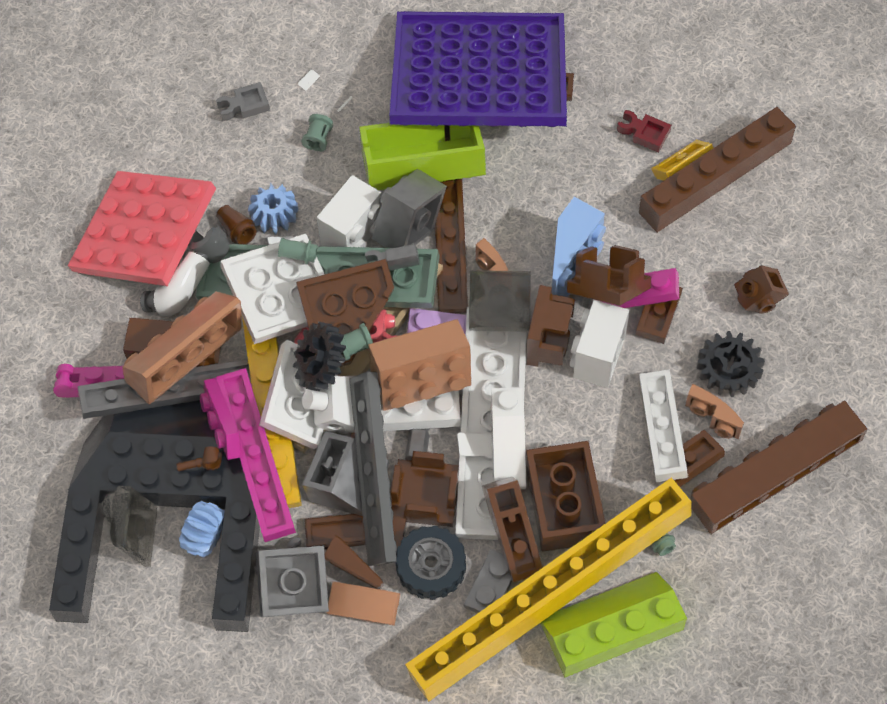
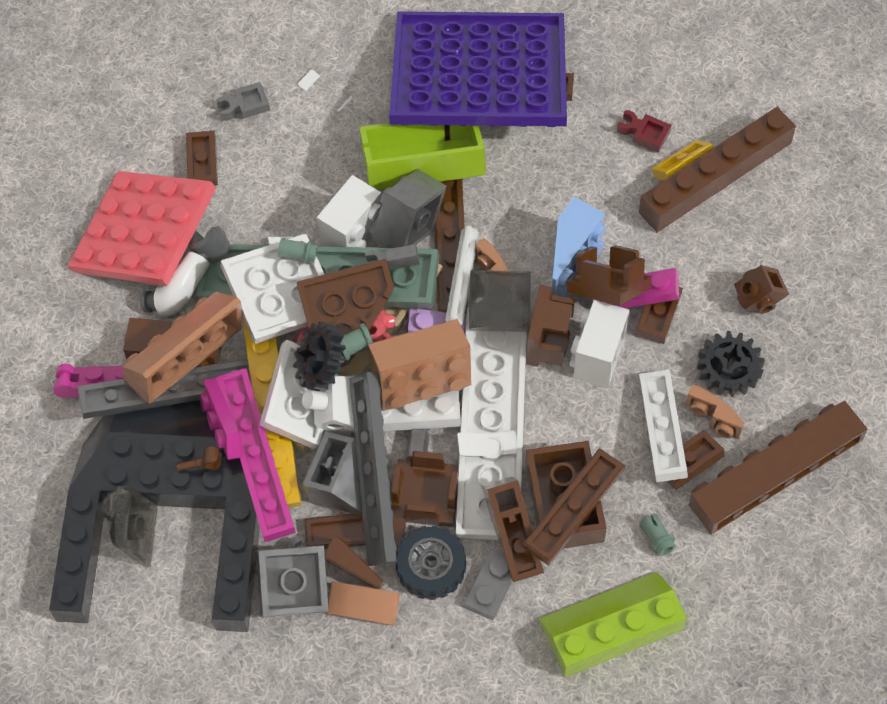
(202, 156): none -> reddish brown plate
(202, 529): light blue gear -> none
(237, 226): reddish brown cone -> none
(284, 210): light blue gear -> none
(317, 132): sand green bush -> none
(461, 275): none -> white axle
(508, 434): white slope -> none
(549, 589): yellow brick -> none
(573, 506): none -> reddish brown tile

